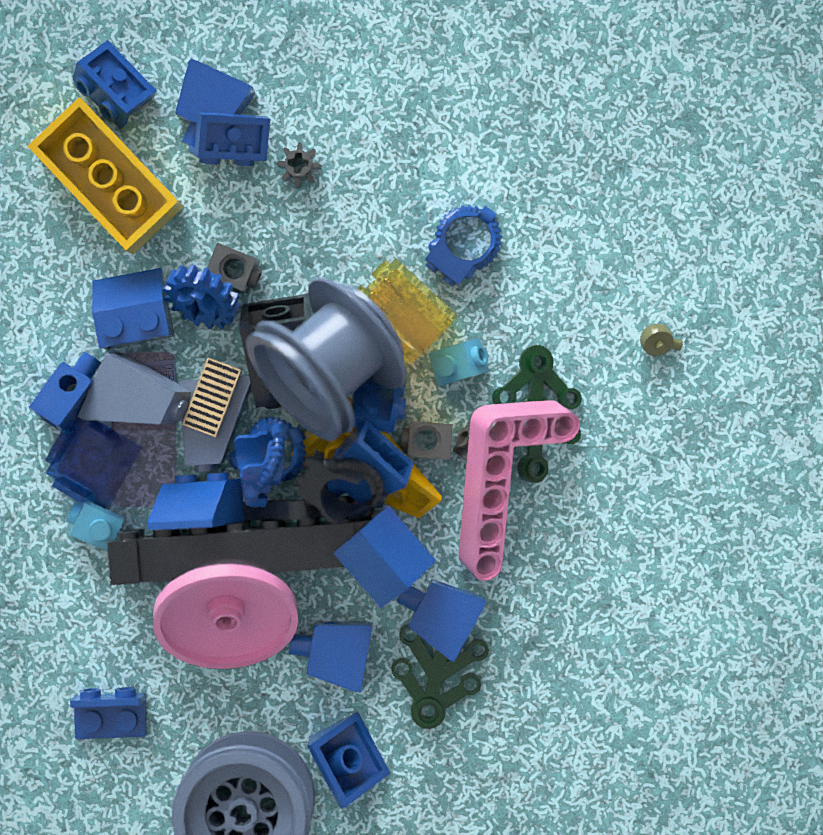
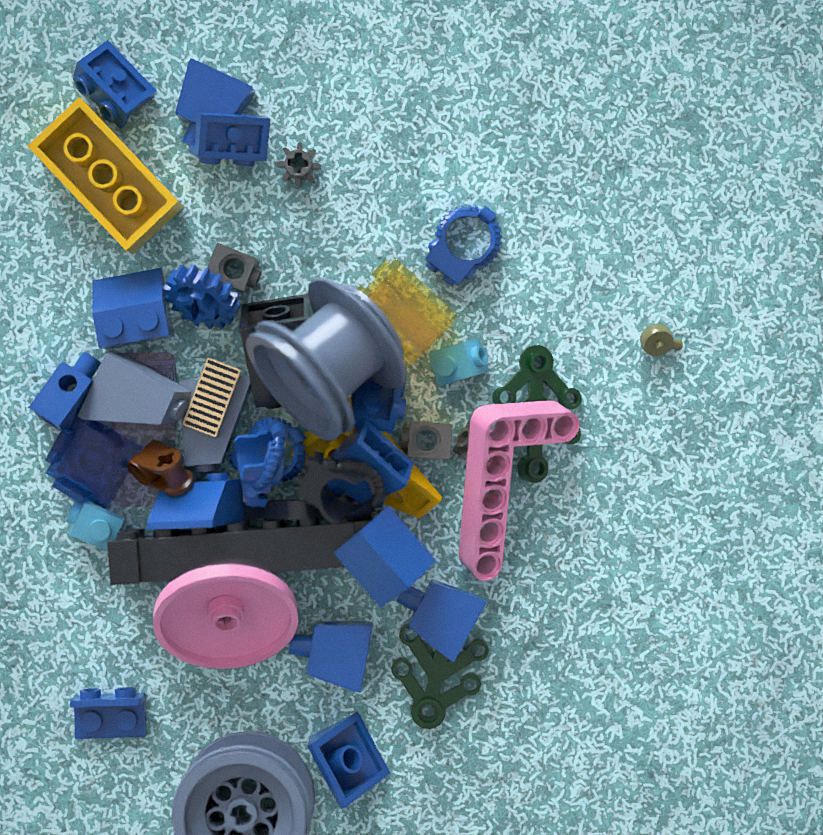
(161, 469): none -> reddish brown piece

